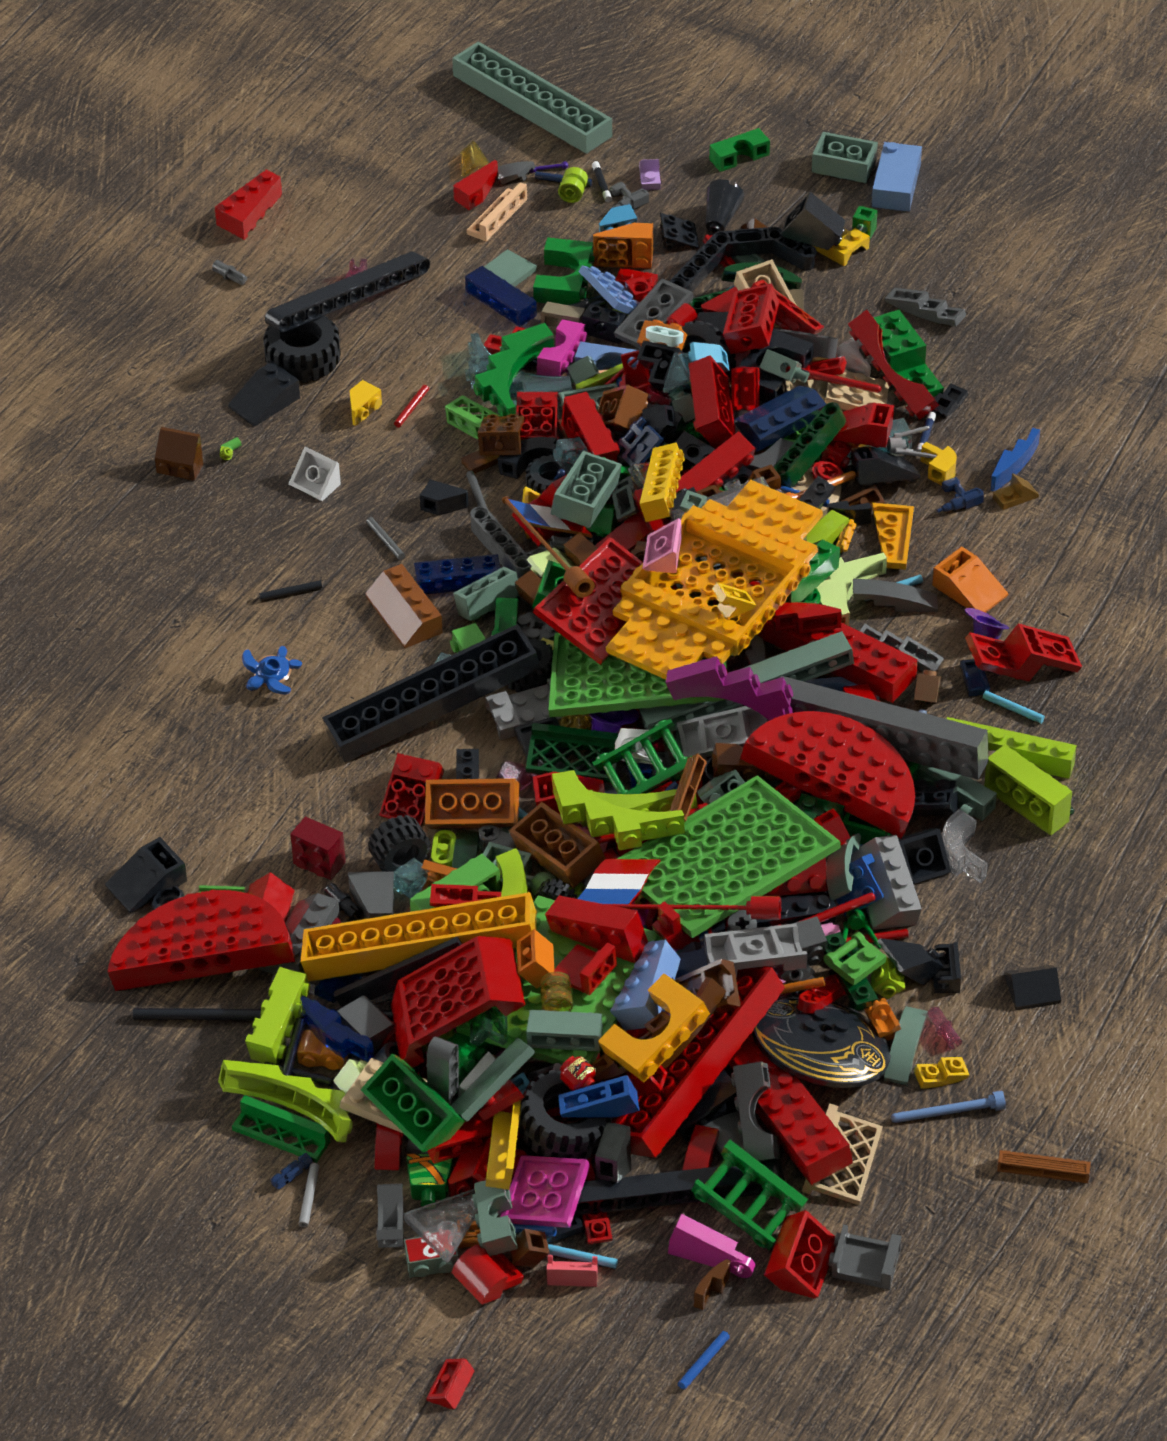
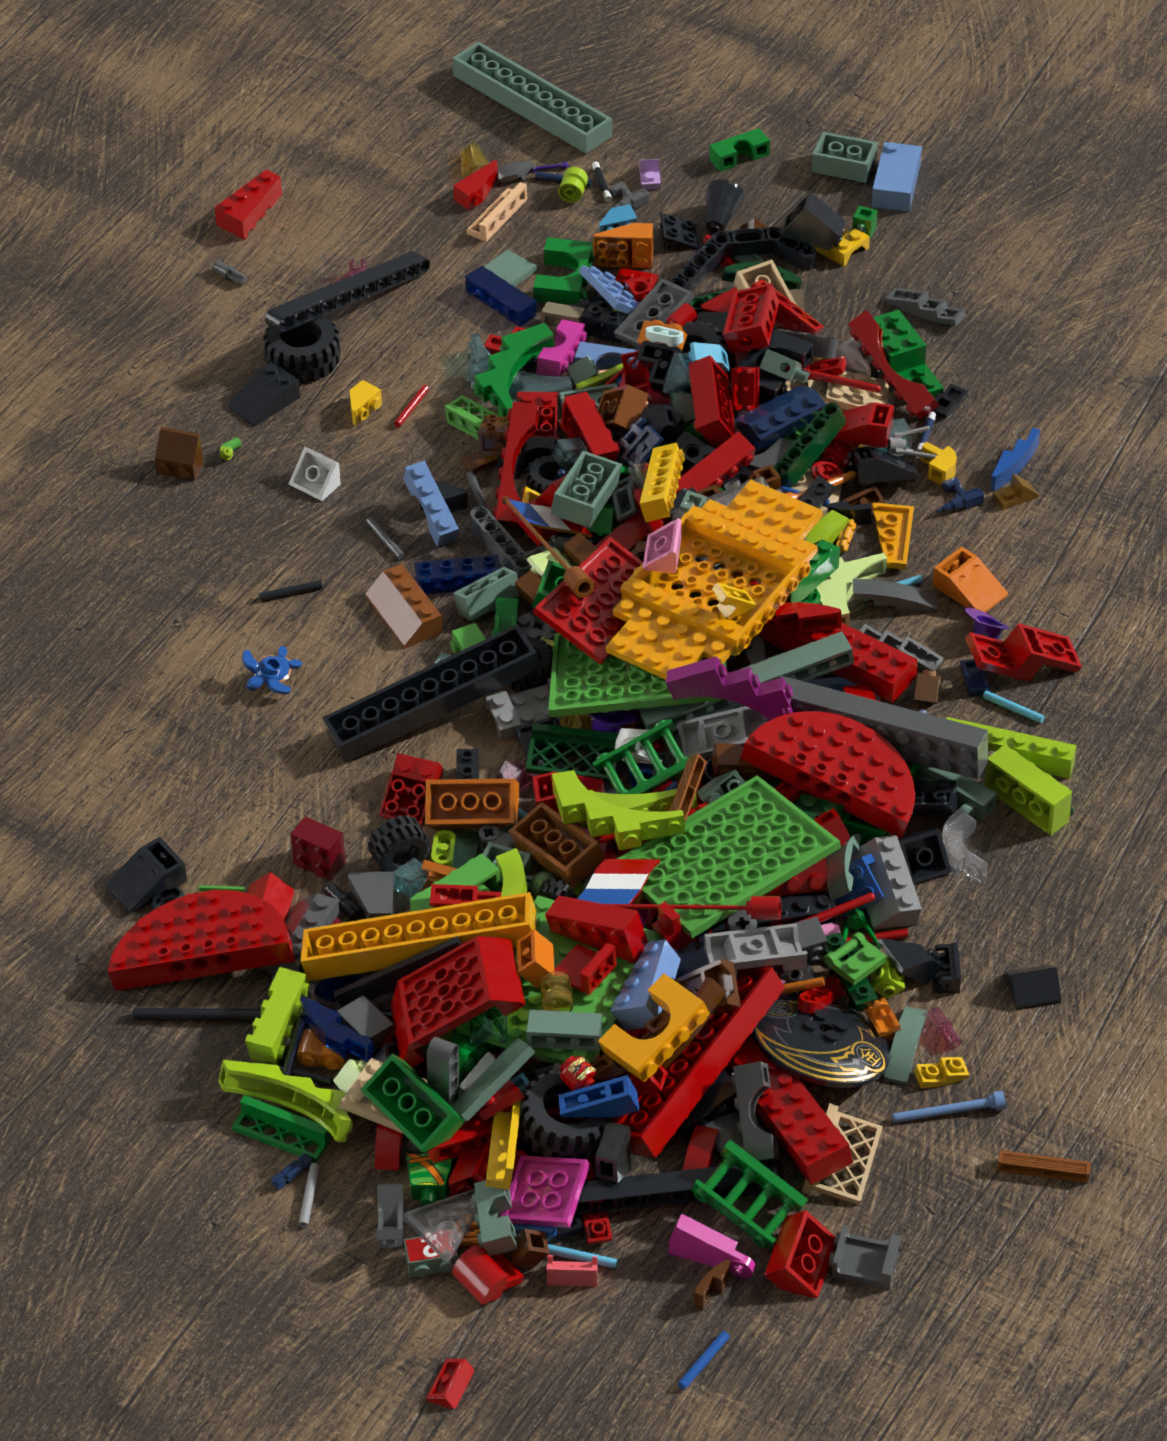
(439, 518): none -> medium blue arch
(522, 425): none -> red arch

